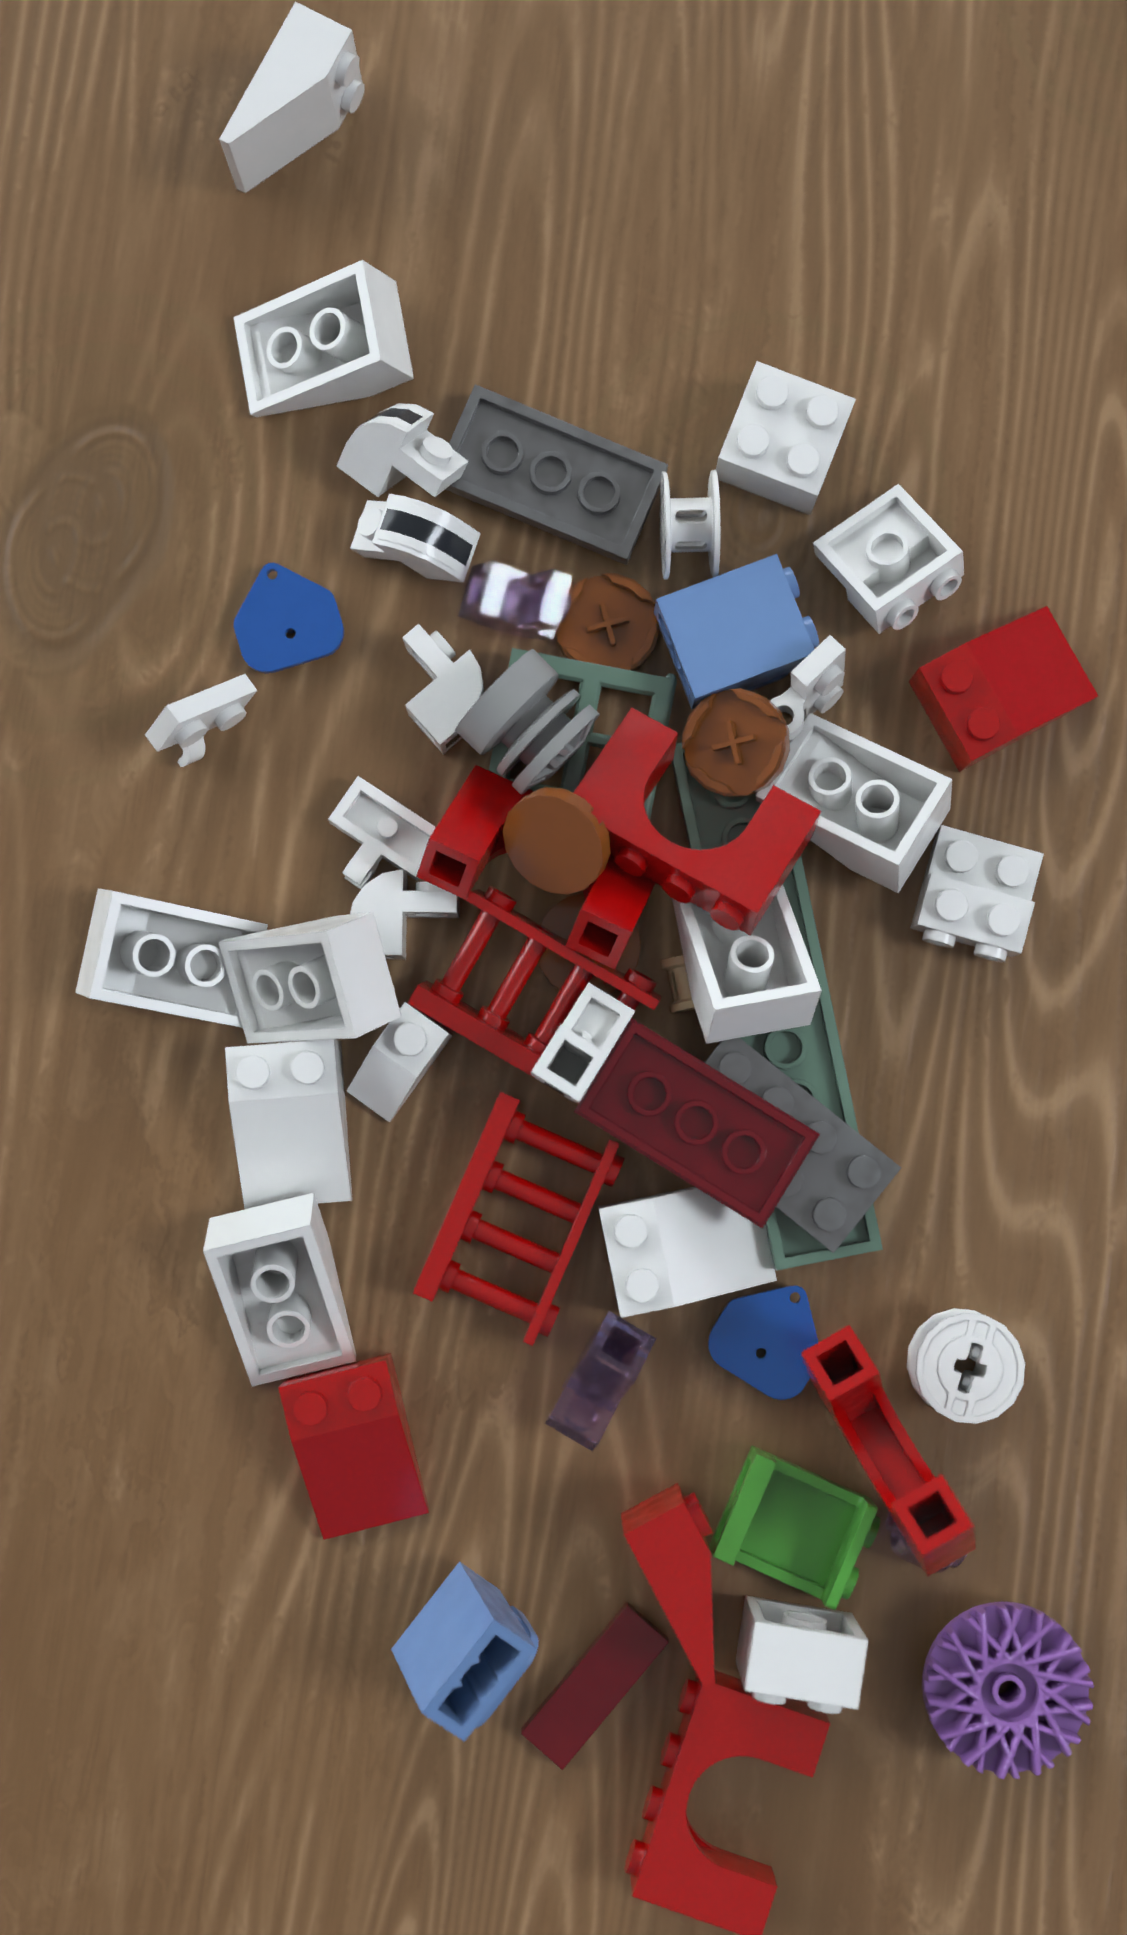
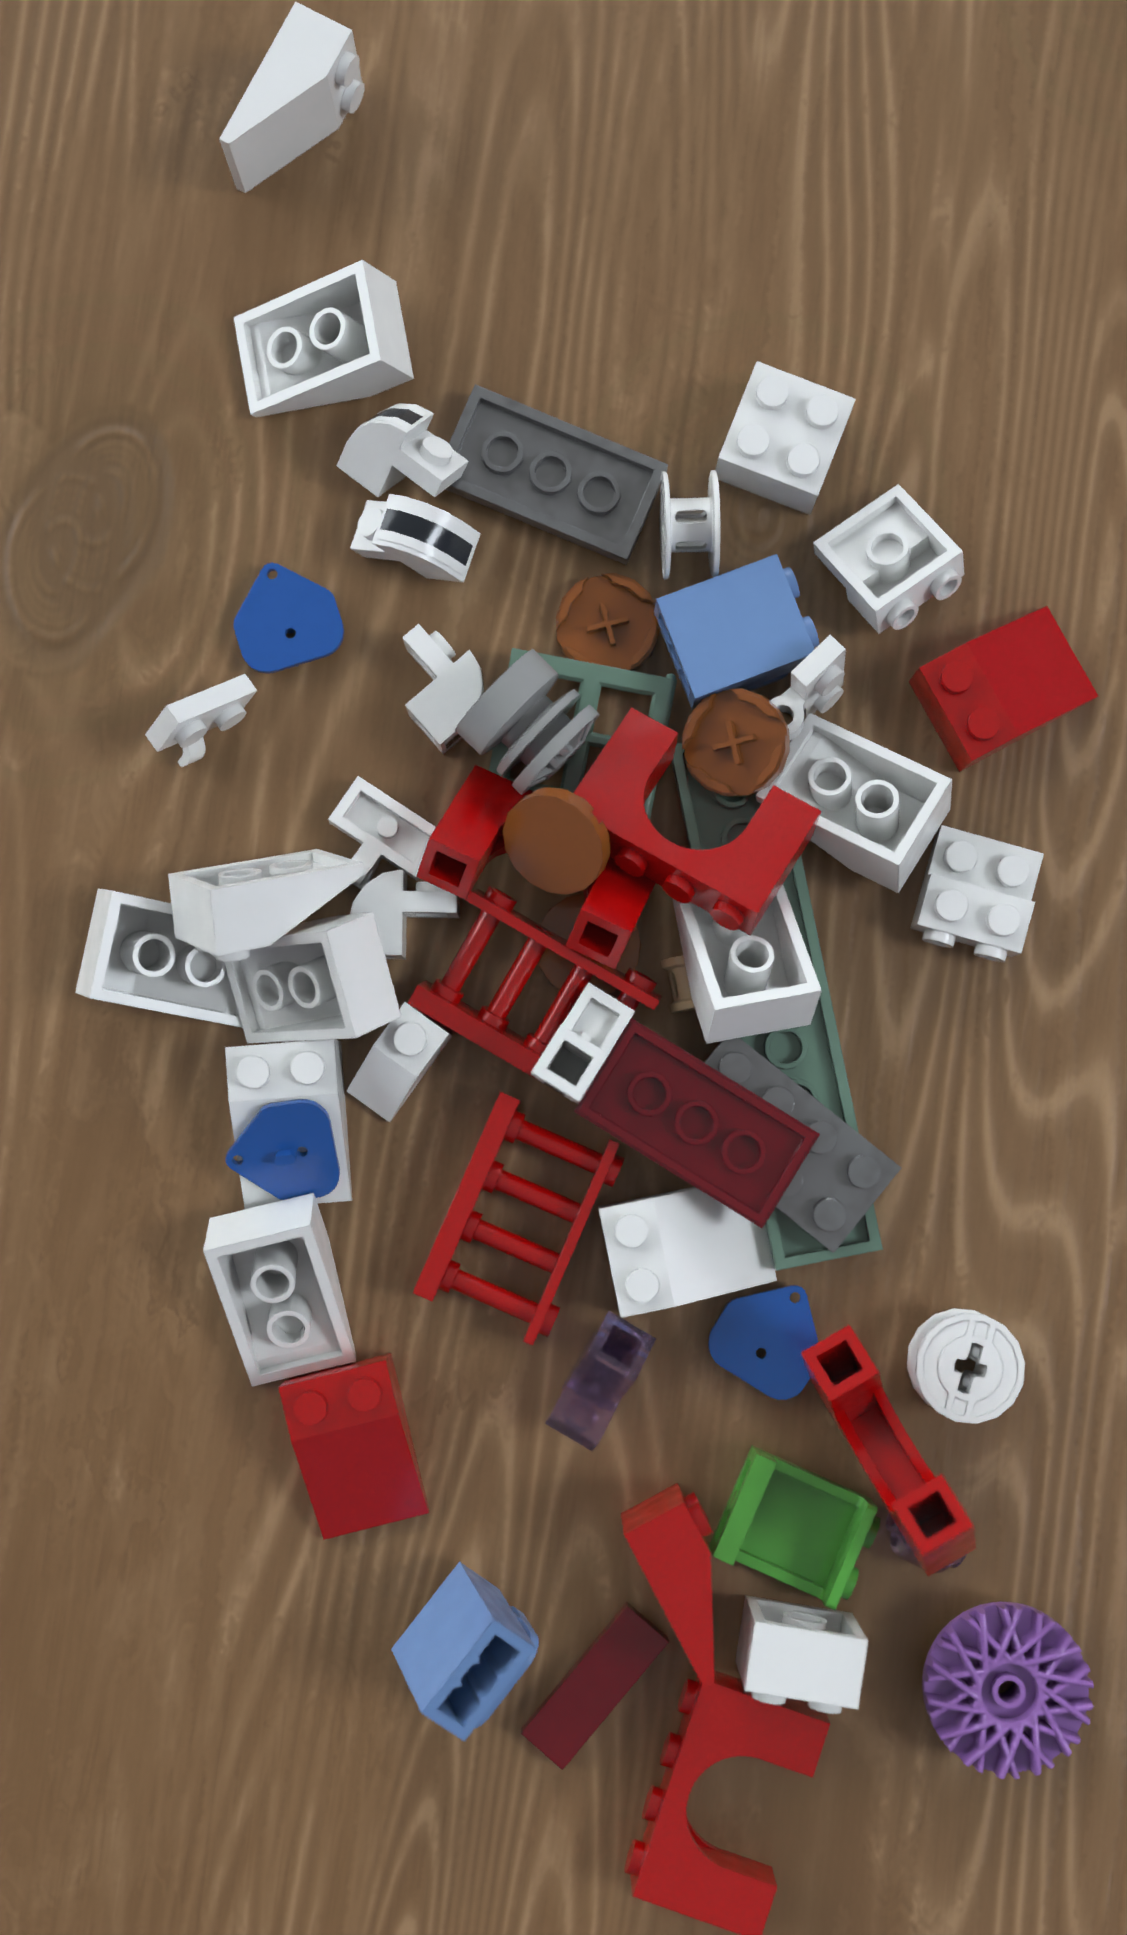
(255, 900): none -> white slope
(272, 1153): none -> blue piece
(516, 600): clear purple brick -> none

